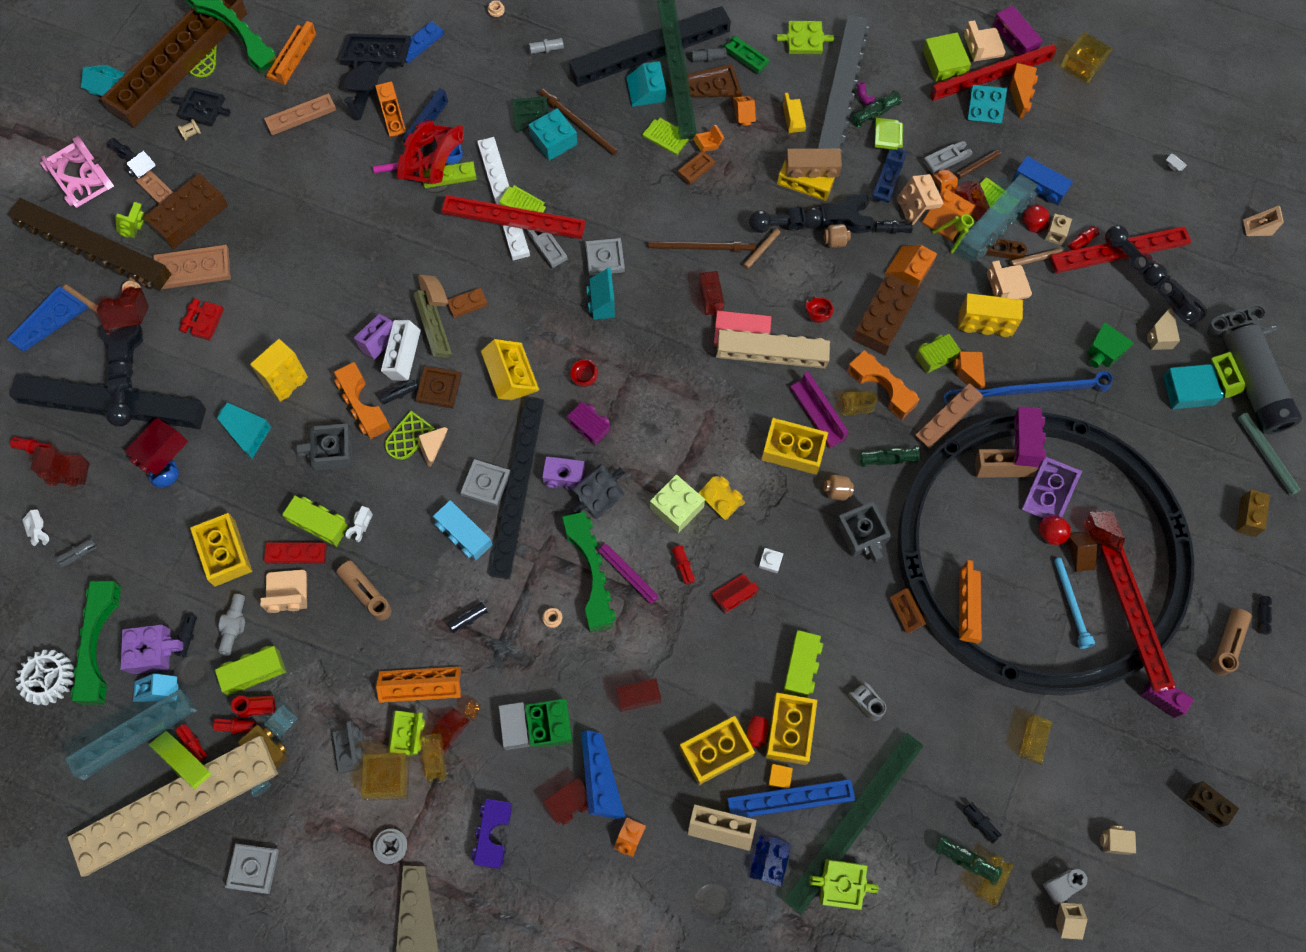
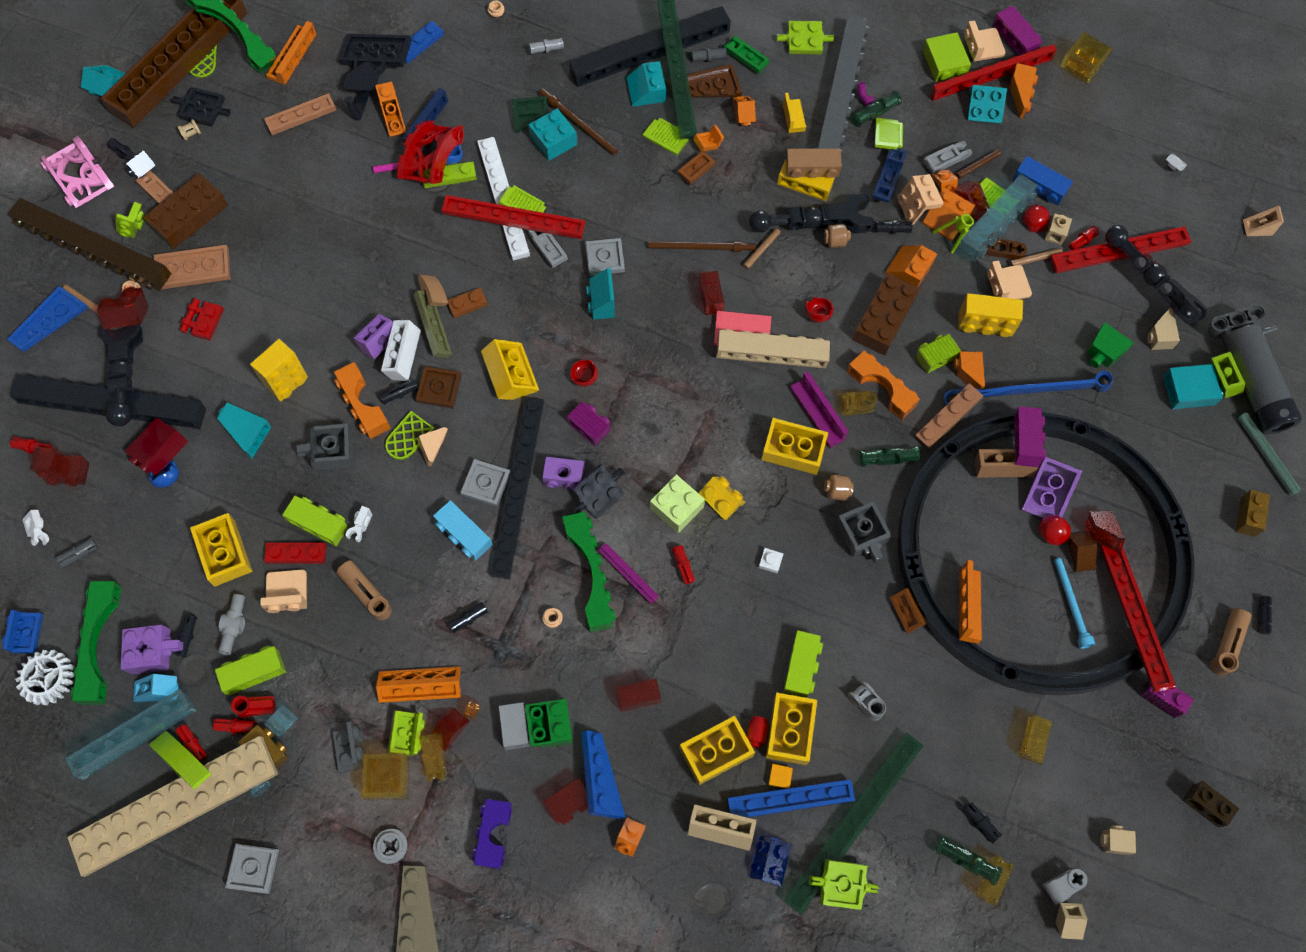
(22, 632): none -> blue bracket
(735, 593): red panel -> none

